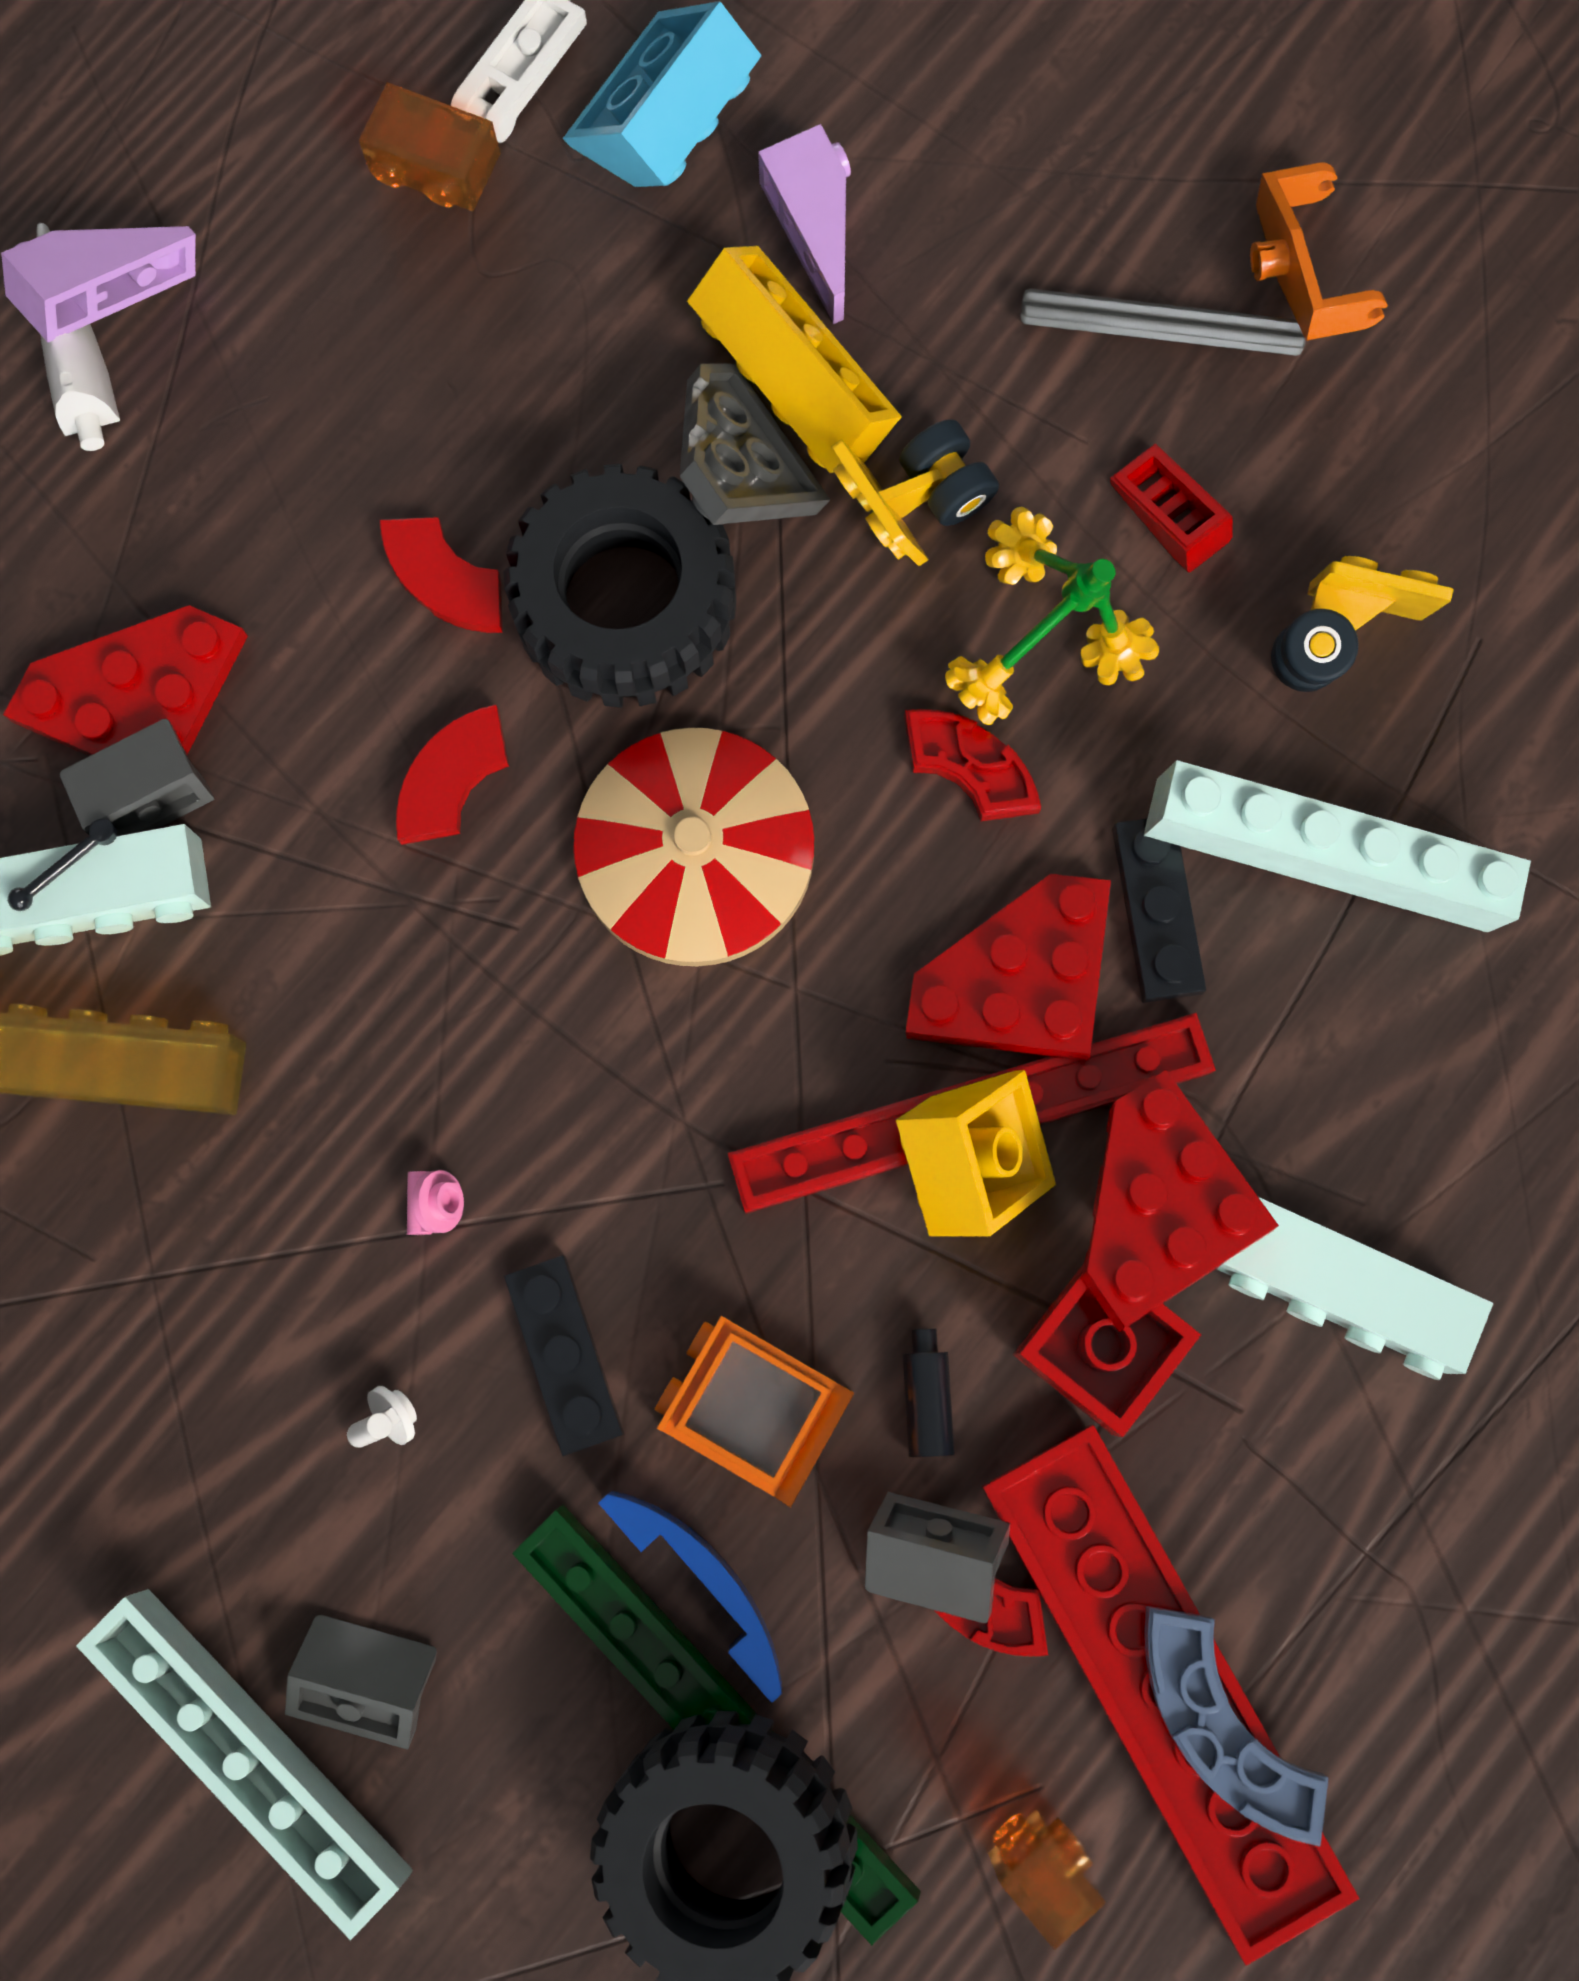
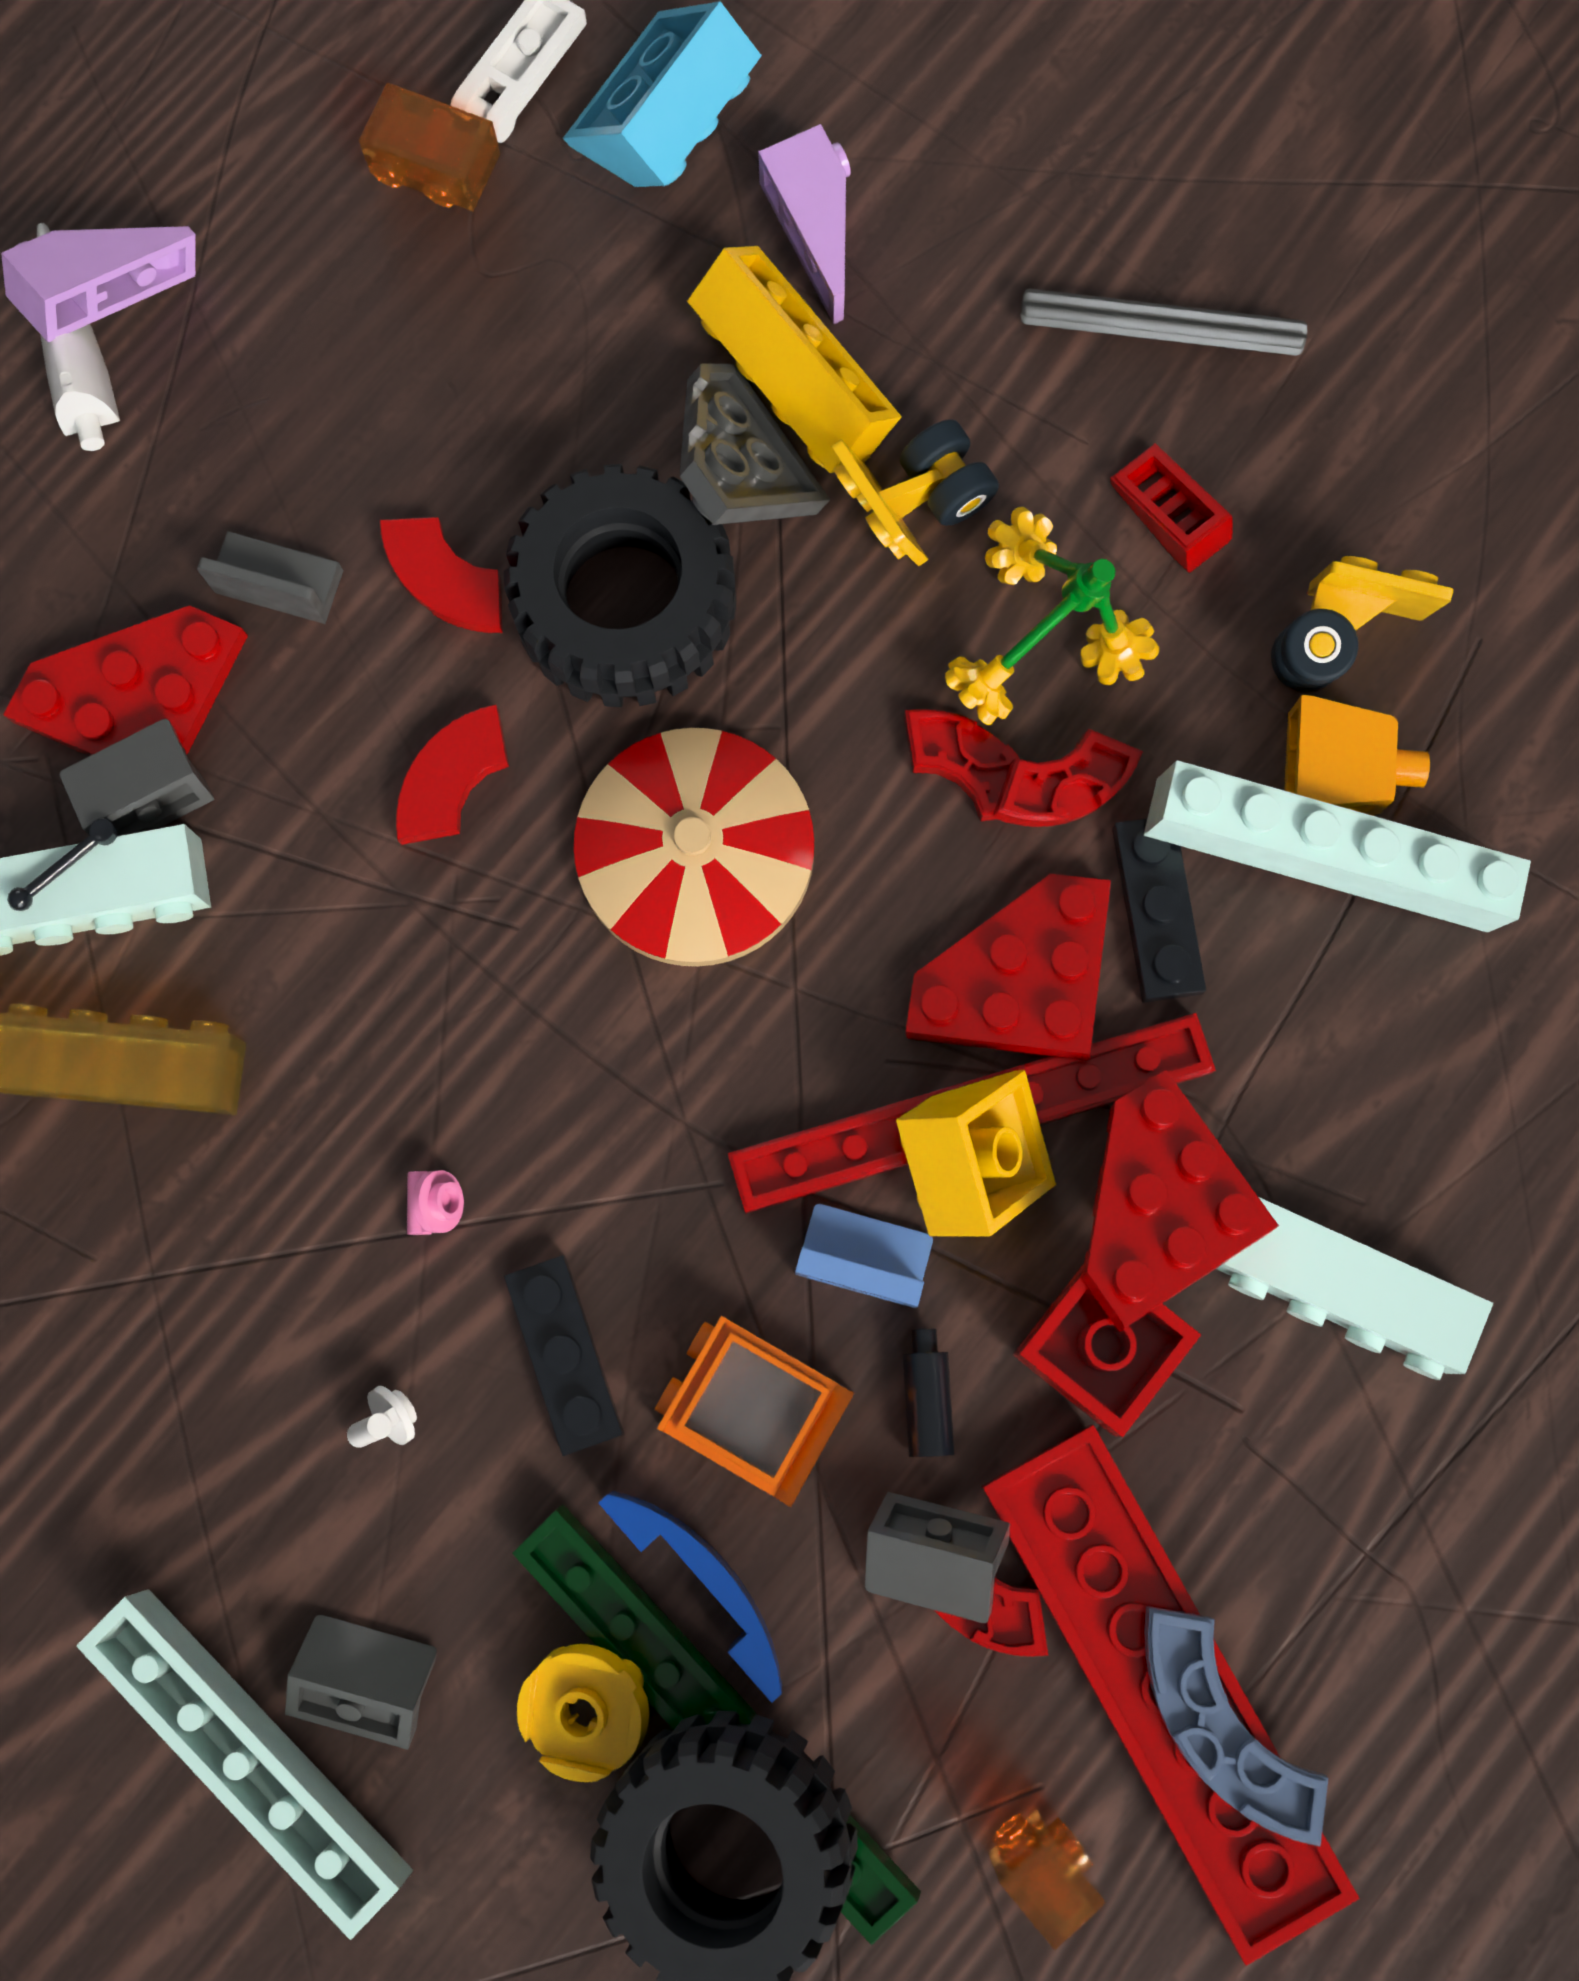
(273, 577): none -> dark grey panel
(611, 1688): none -> yellow plate
(865, 1255): none -> medium blue panel
(1066, 787): none -> red tile
(1288, 257): orange piece -> none
(1348, 756): none -> light orange torso

